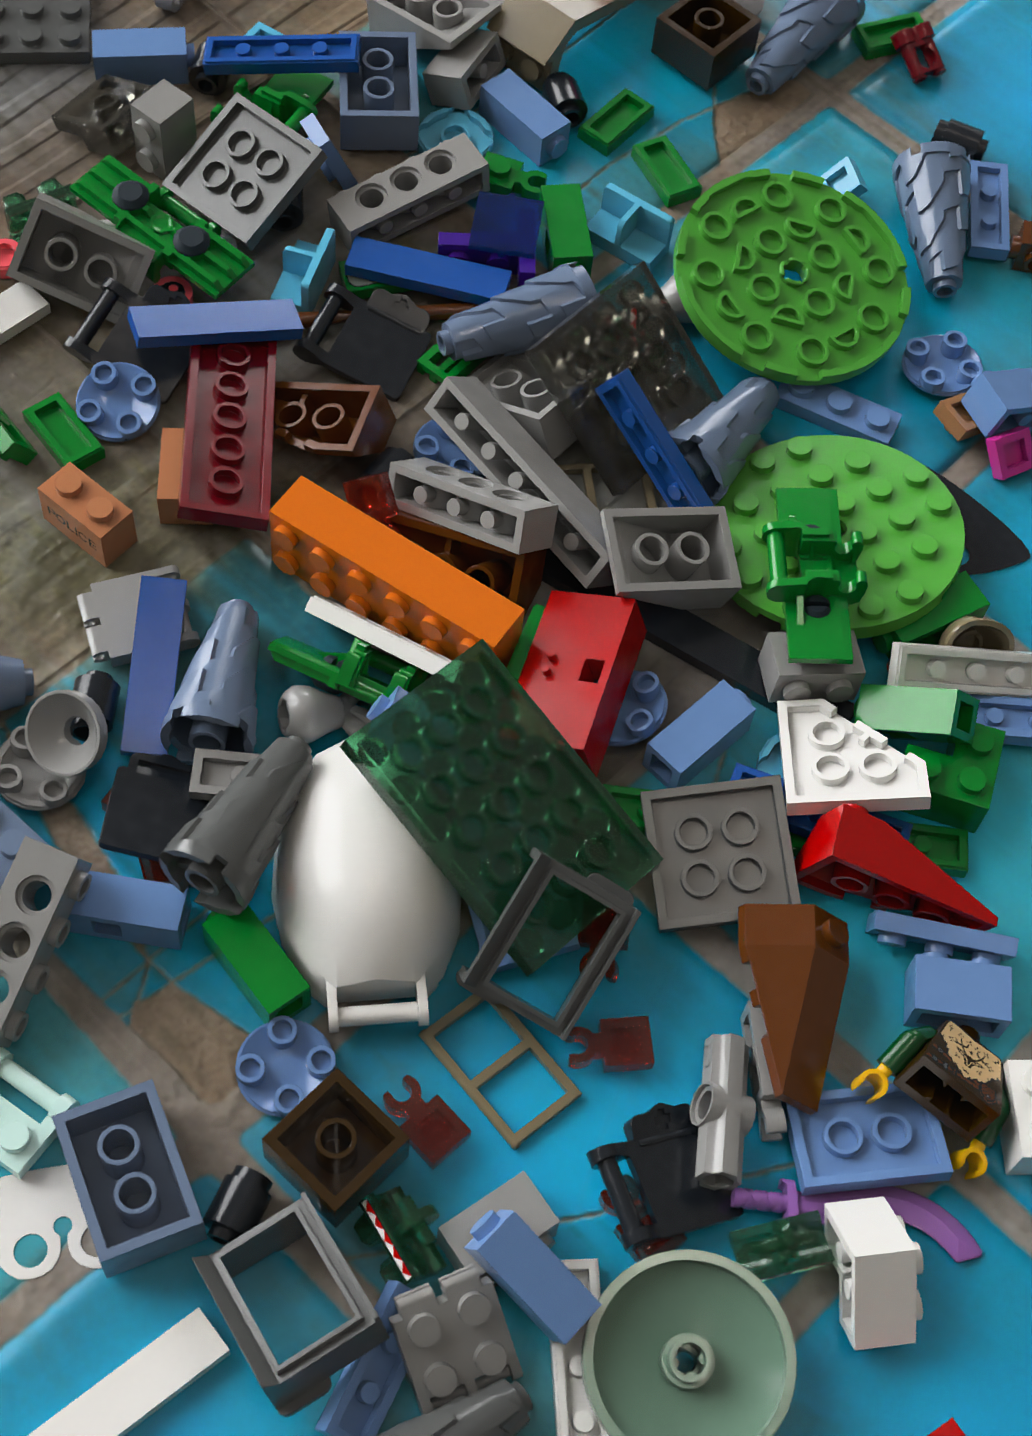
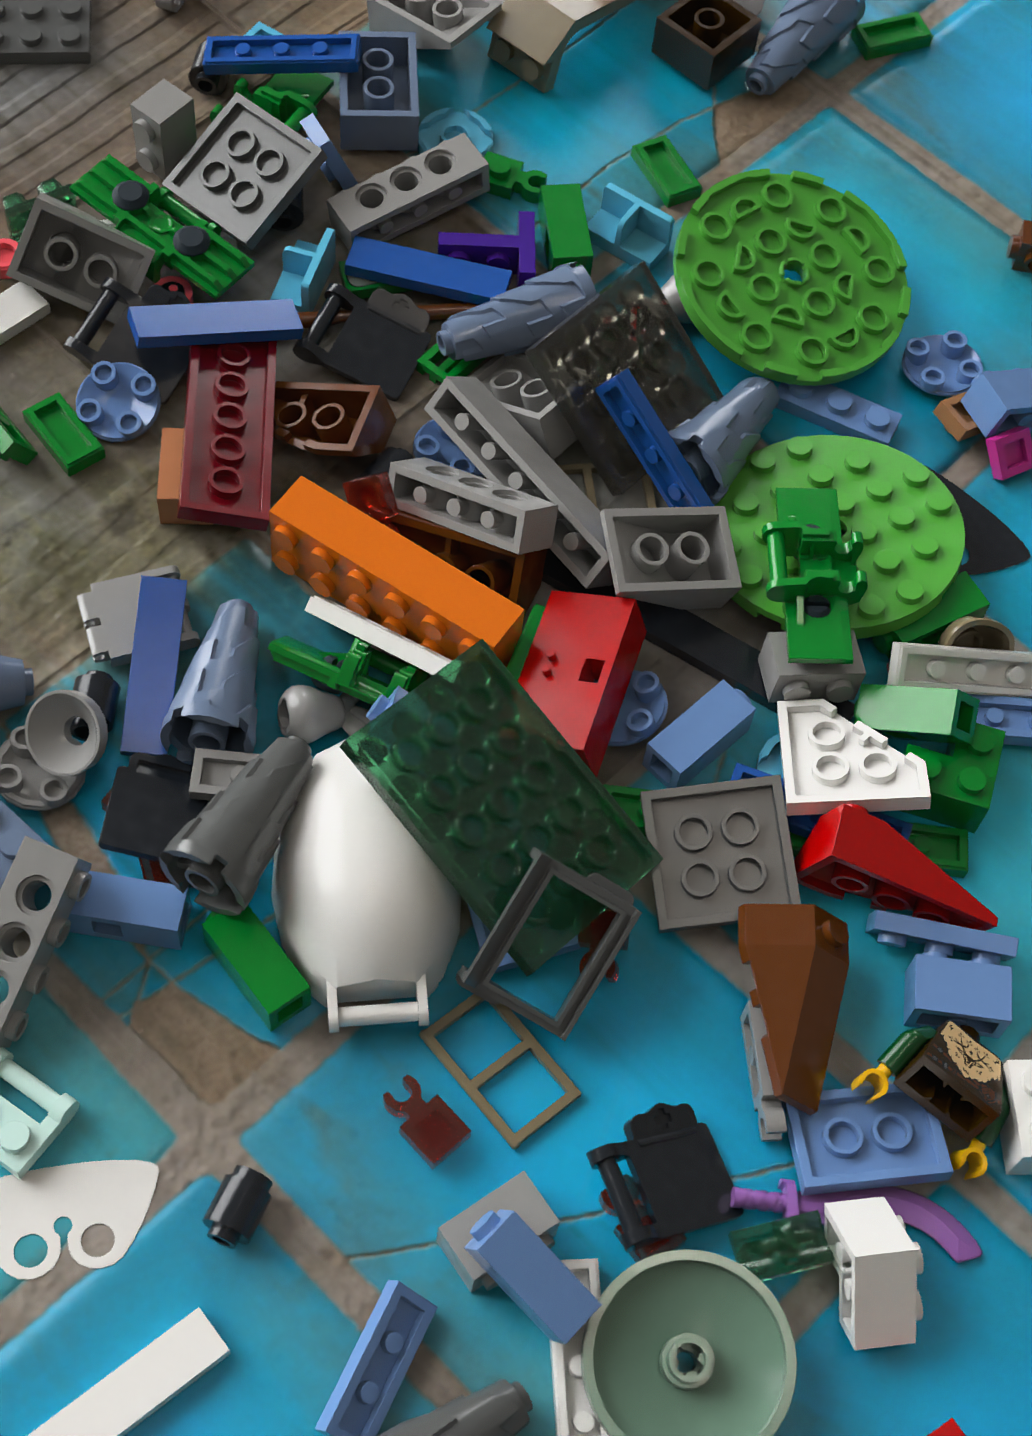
(87, 514): nougat brick -> none
(103, 115): clear smoke plate -> none
(129, 1178): sand blue brick -> none
(143, 54): medium blue brick -> none
(282, 1064): medium blue dish -> none
(308, 1372): dark grey piece -> none
(336, 1147): dark brown brick -> none
(403, 1232): clear green hips -> none
(453, 1338): light grey plate -> none
(458, 72): light grey brick -> none
(506, 225): clear blue piece -> none
(524, 117): medium blue brick -> none
(565, 95): black brick -> none
(615, 122): green tile -> none
(620, 1043): clear red plate -> none
(722, 1112): light grey piece -> none
(844, 177): medium azure plate -> none
(914, 39): dark red piece -> none
(934, 204): sand blue cone -> none
(963, 135): black brick -> none
(988, 211): medium blue plate -> none

